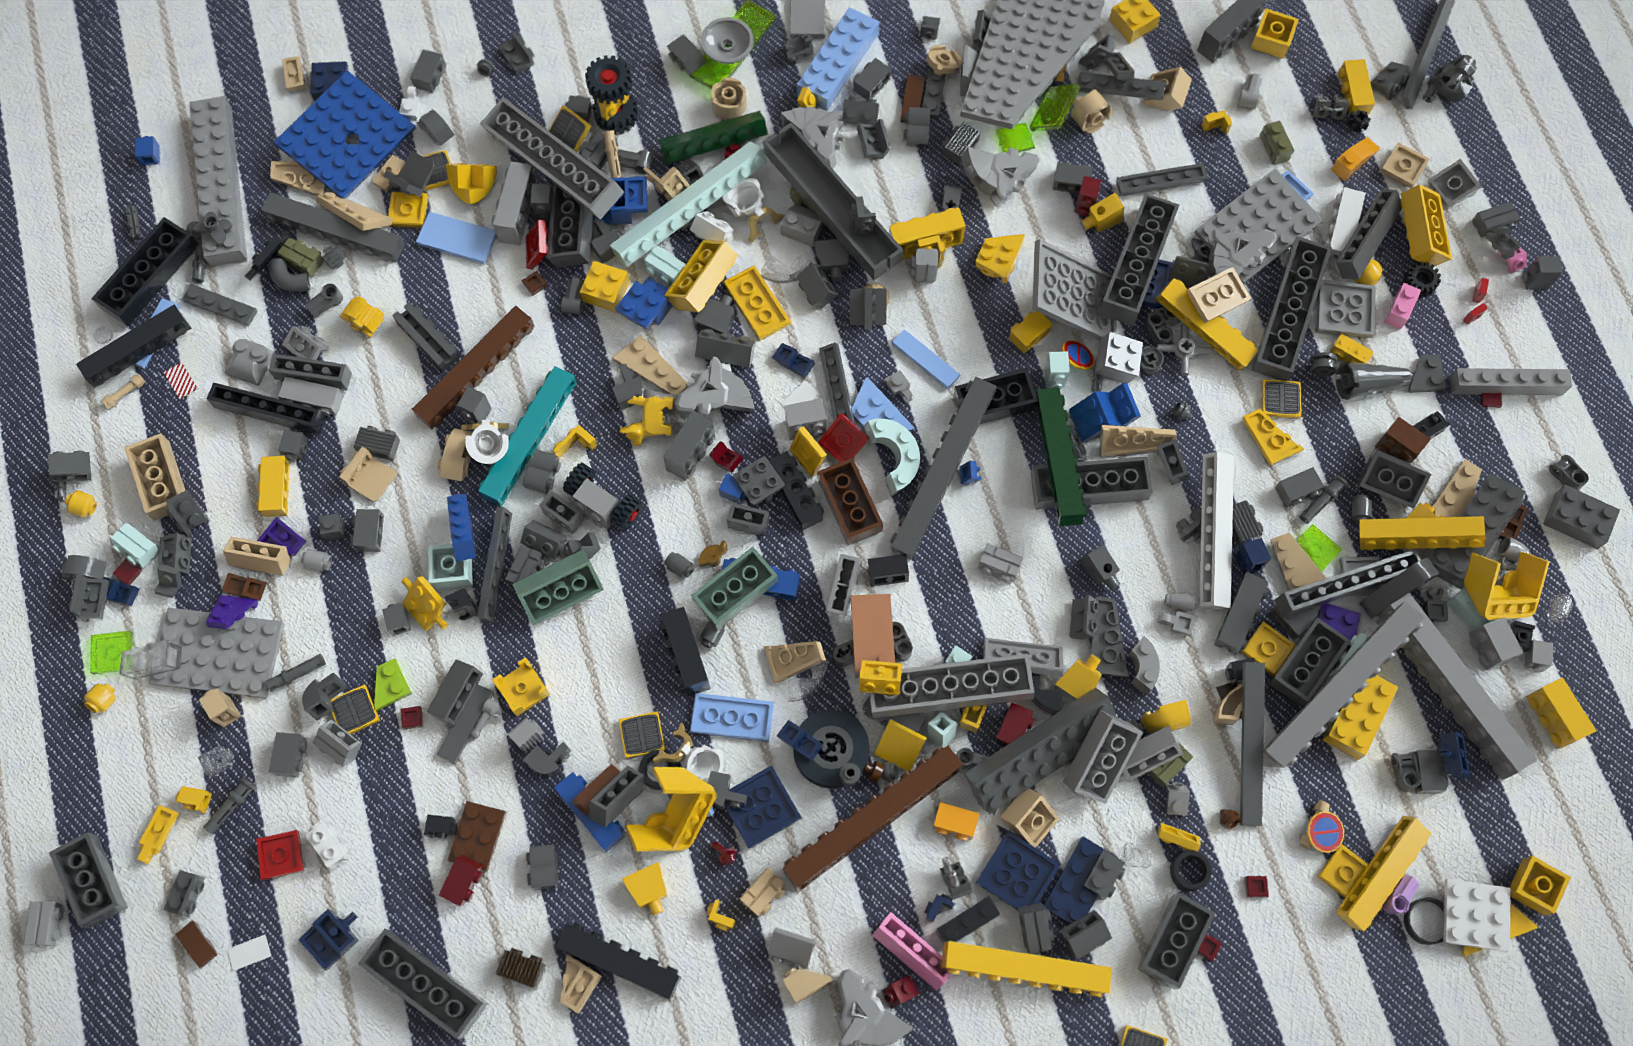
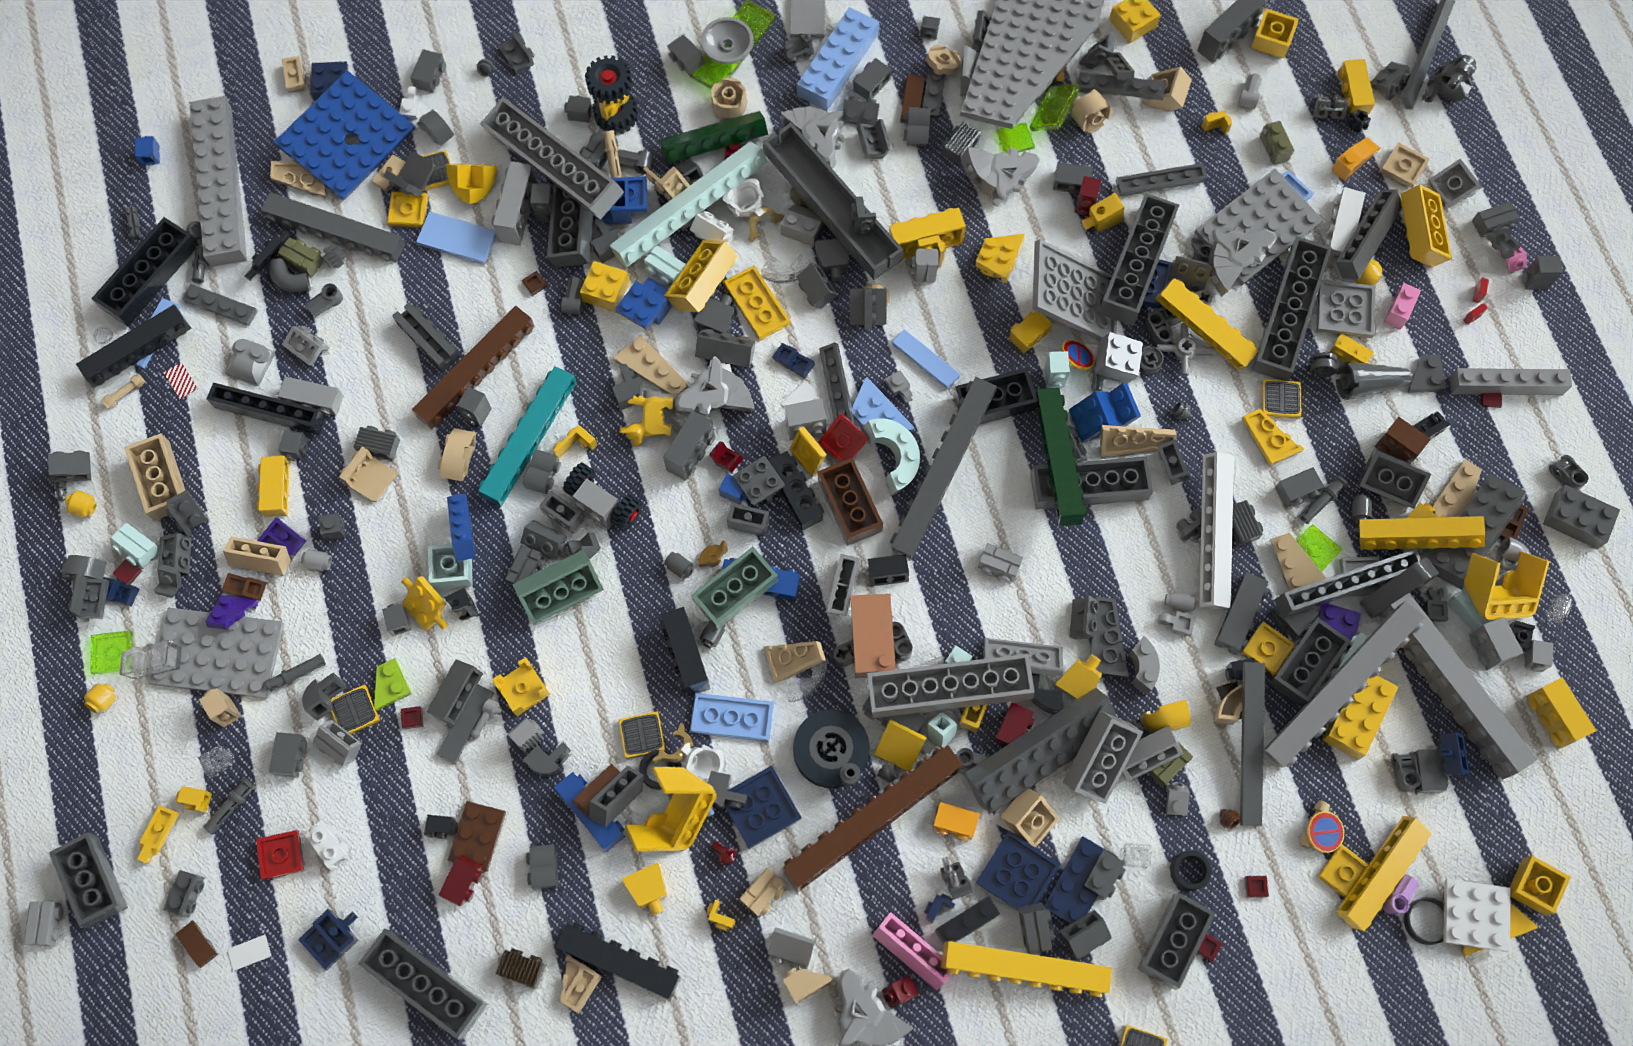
(213, 226): dark grey animal -> none
(310, 370): dark grey brick -> none
(353, 213): tan wing -> none
(362, 316): yellow brick -> none
(367, 530): dark grey brick -> none
(486, 442): white helmet -> none
(494, 565): dark grey plate -> none
(536, 244): red plate -> none
(569, 128): tile -> none
(799, 740): dark blue slope -> none
(806, 98): yellow bracket -> none
(874, 771): reddish brown tile -> none
(880, 677): yellow bracket -> none
(951, 197): dark grey piece -> none
(968, 473): blue tile -> none
(1101, 567): dark grey torso -> none
(1184, 839): yellow plate -> none
(1218, 294): tan plate -> none
(1252, 556): dark blue piece -> none
(1426, 271): black tyre -> none

